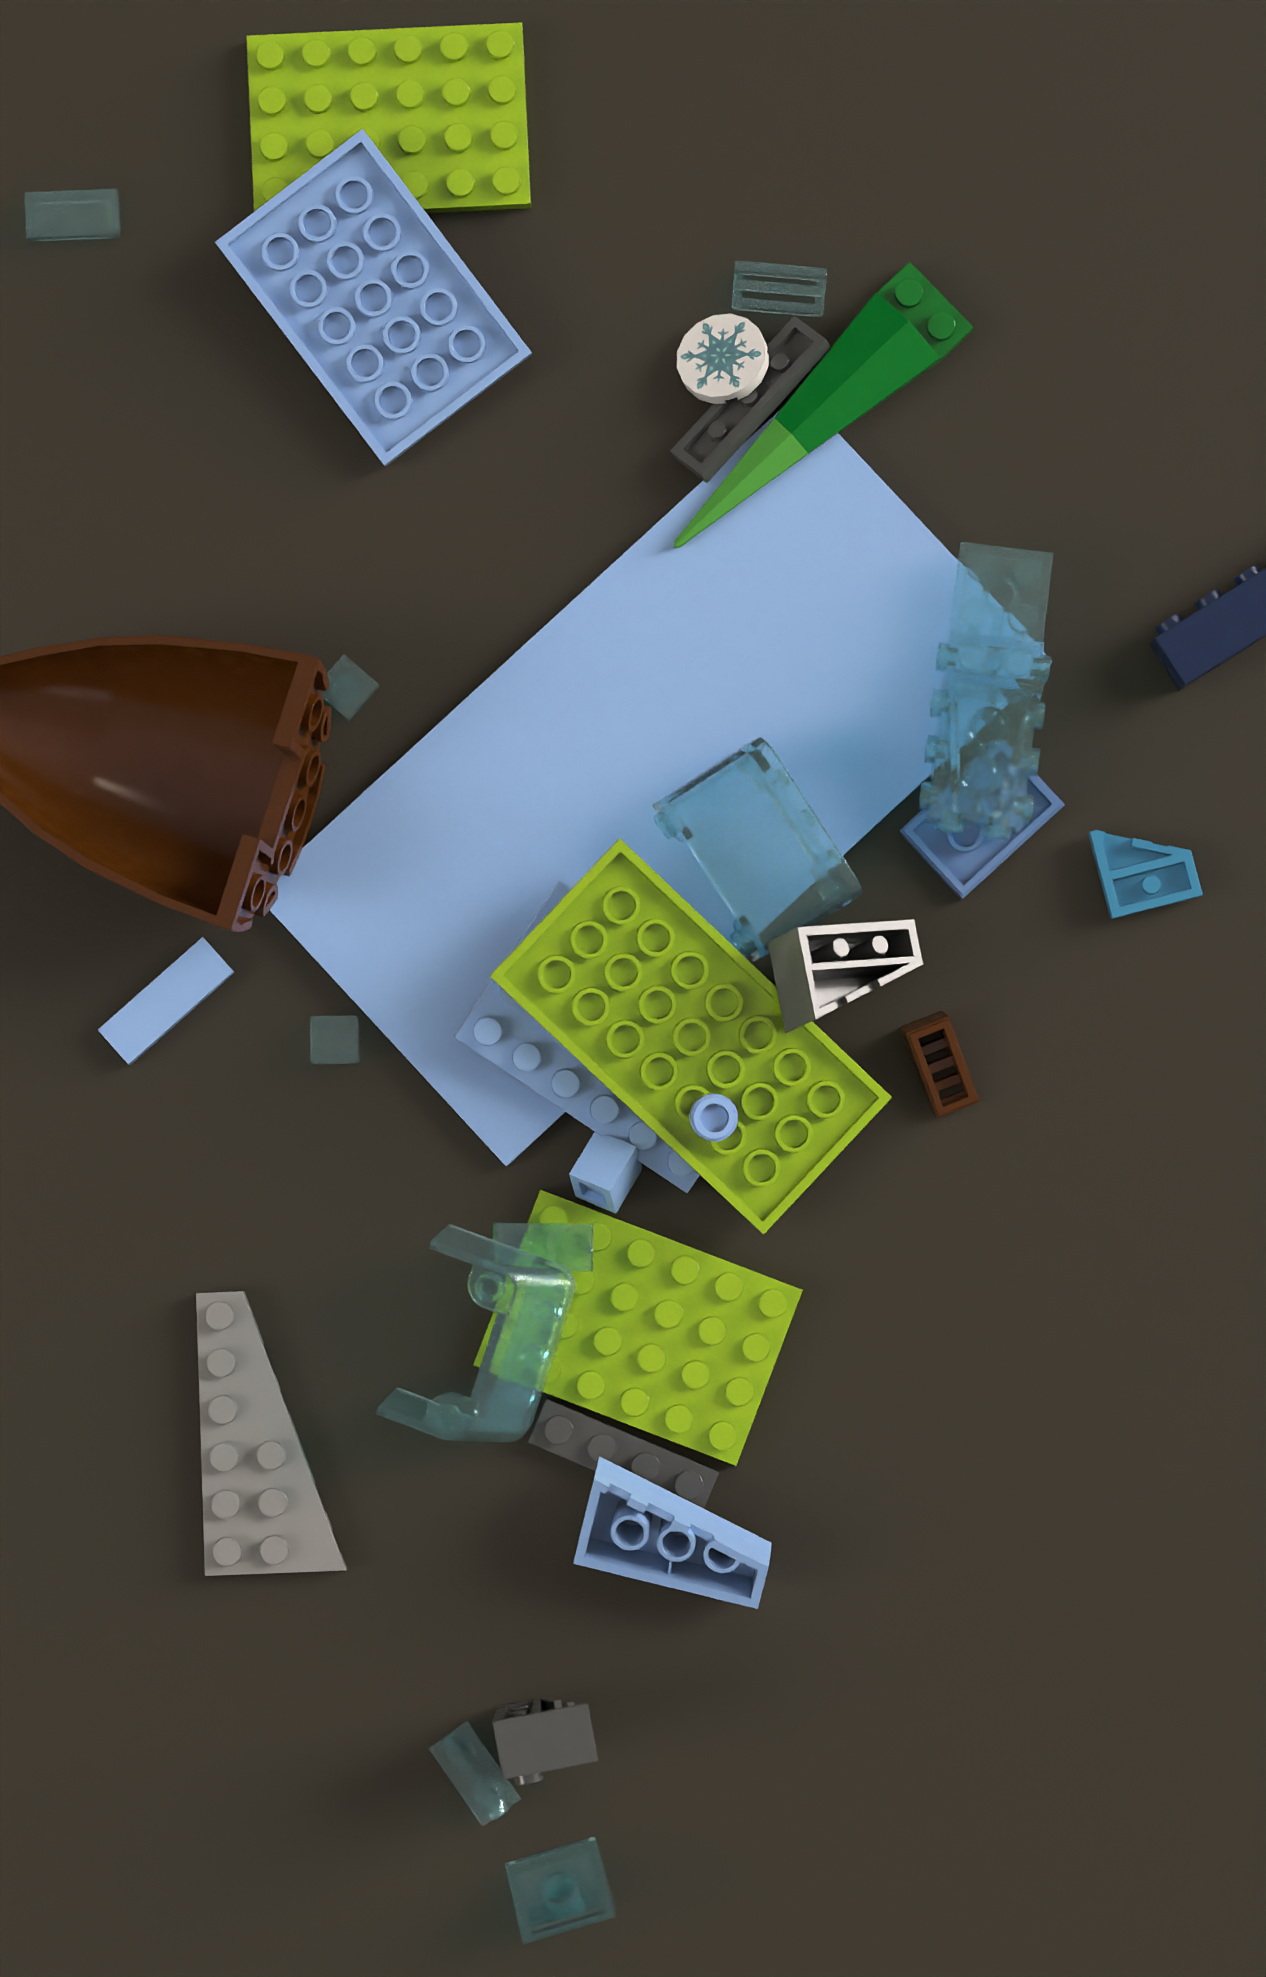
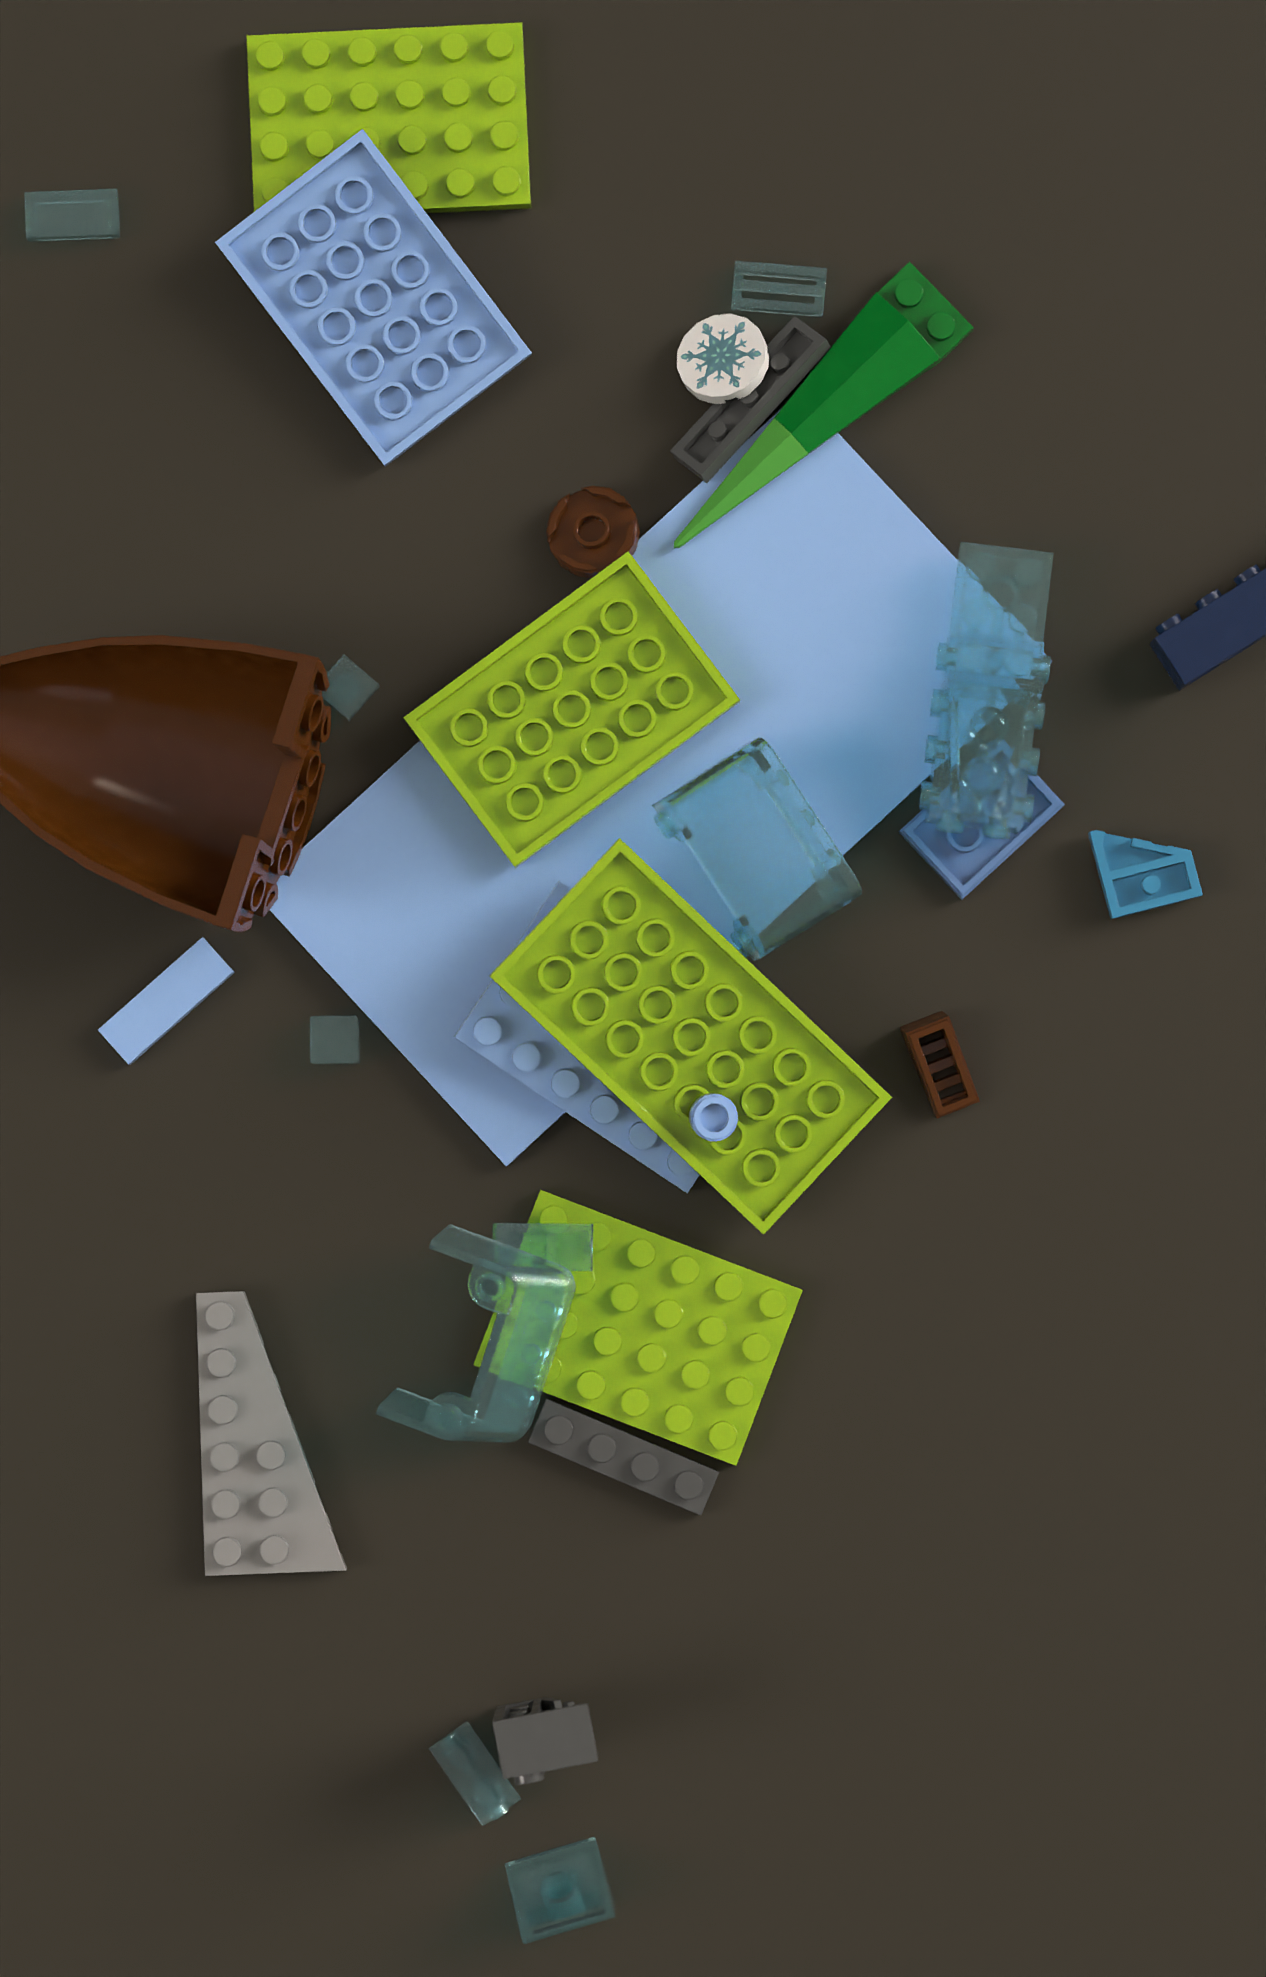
(571, 709): none -> lime plate
(591, 530): none -> reddish brown tile
(605, 1171): light blue panel -> none
(668, 1541): light blue wedge -> none
(837, 963): dark grey wedge -> none

